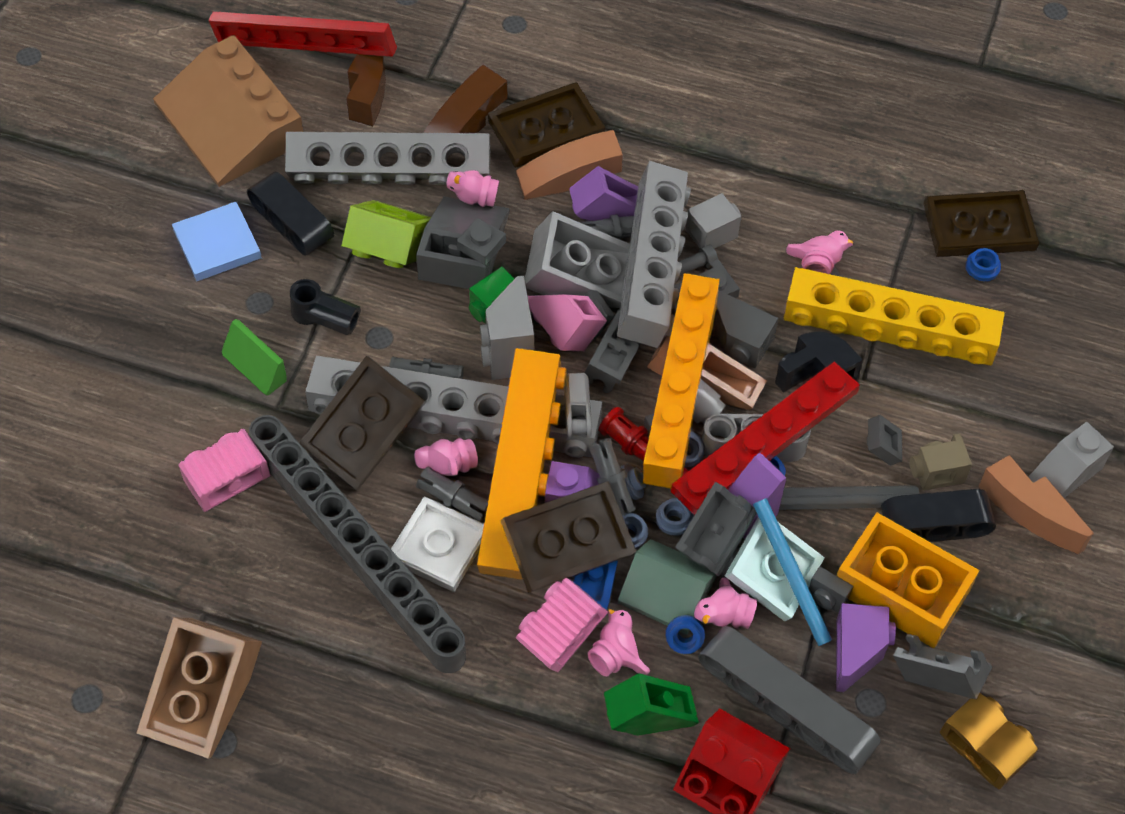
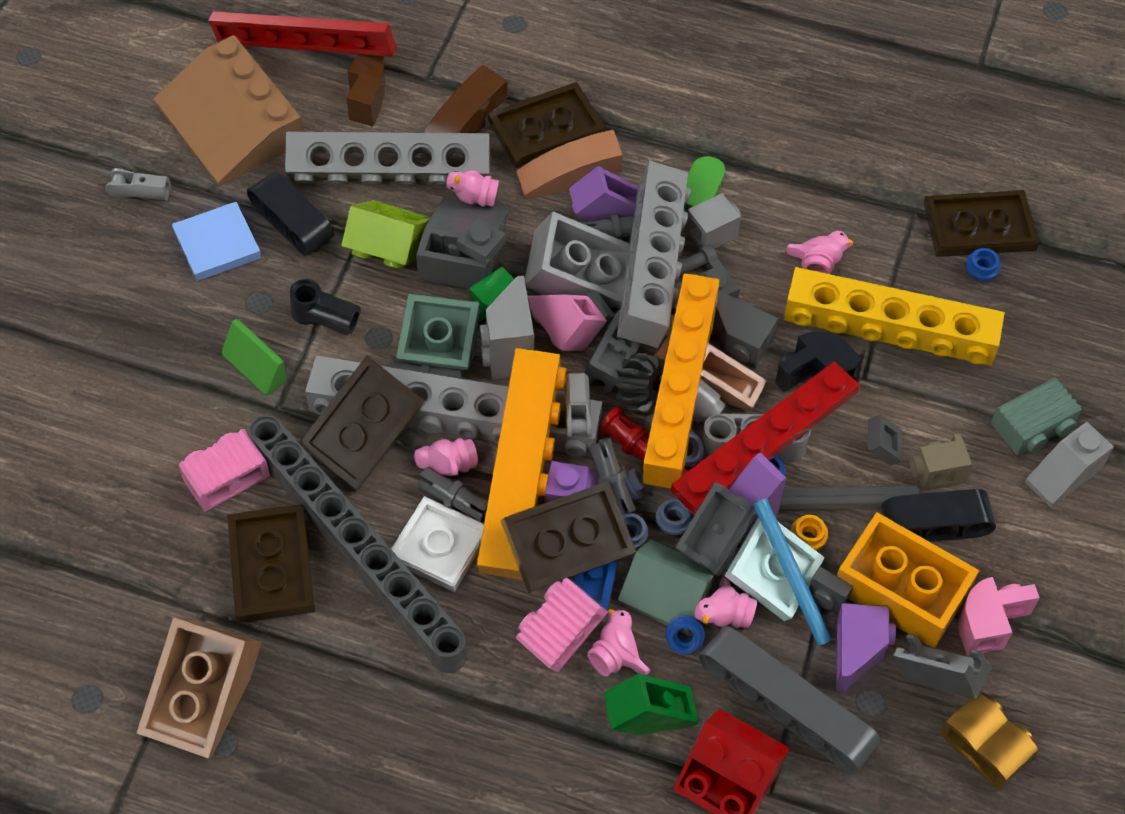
(139, 185): none -> light grey bar
(270, 563): none -> dark brown plate
(438, 332): none -> sand green slope
(640, 383): none -> pearl dark grey gear
(704, 180): none -> bright green tile
(814, 525): none -> light orange plate
(986, 612): none -> bright pink brick
(1035, 505): nougat slope -> none
(1036, 417): none -> sand green brick

